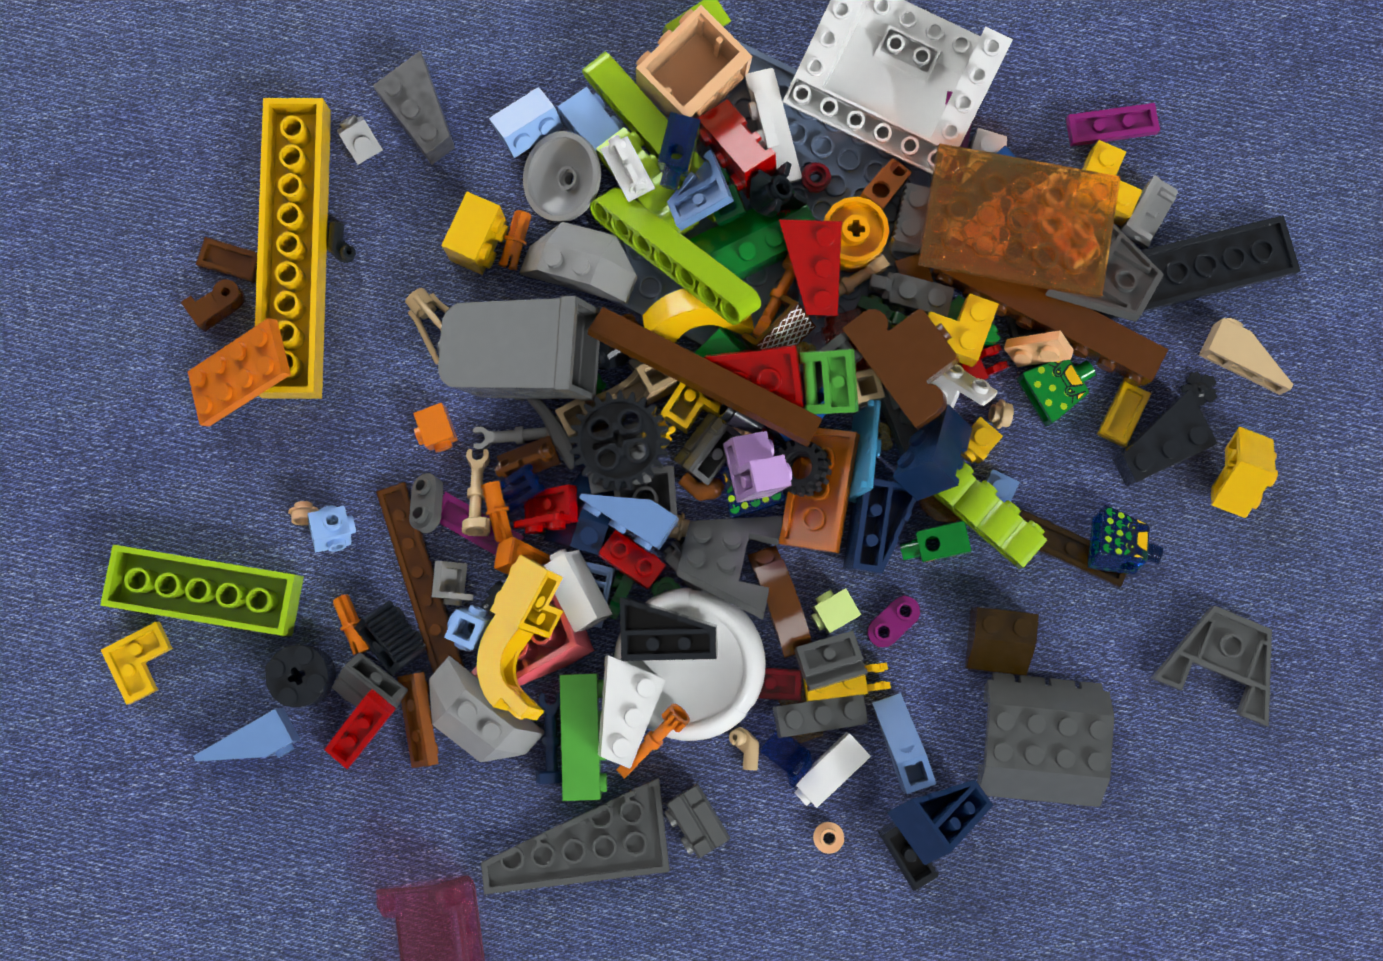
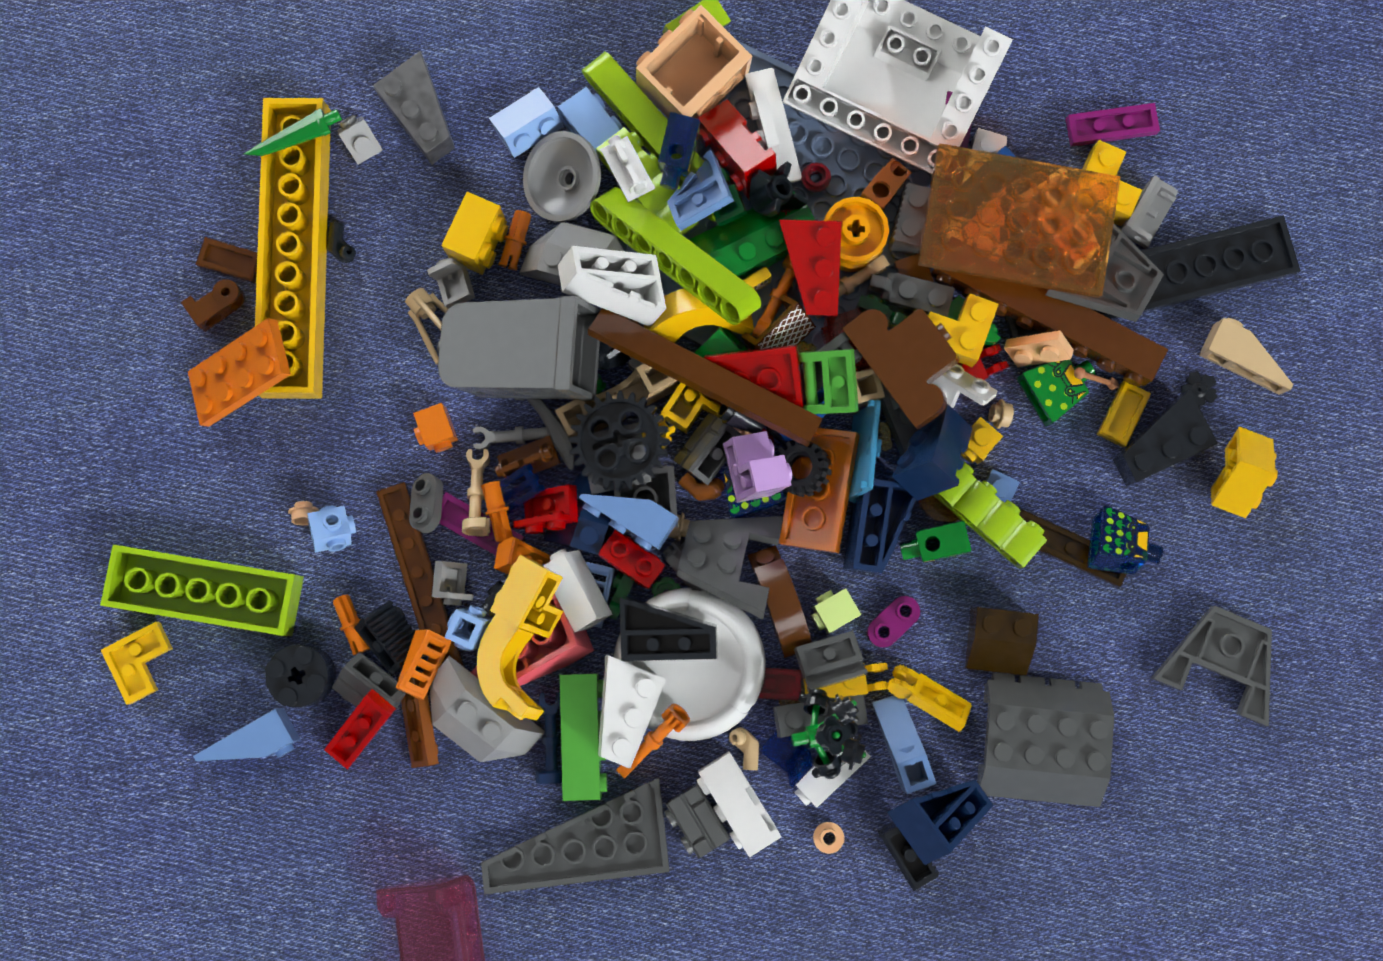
(306, 129): none -> green bar
(435, 658): none -> orange slope
(452, 281): none -> light grey bracket
(614, 281): none -> white wedge
(738, 804): none -> white wedge
(759, 279): none -> yellow tile
(833, 733): none -> black plant
(929, 697): none -> yellow hinge
(1080, 373): none -> nougat hinge

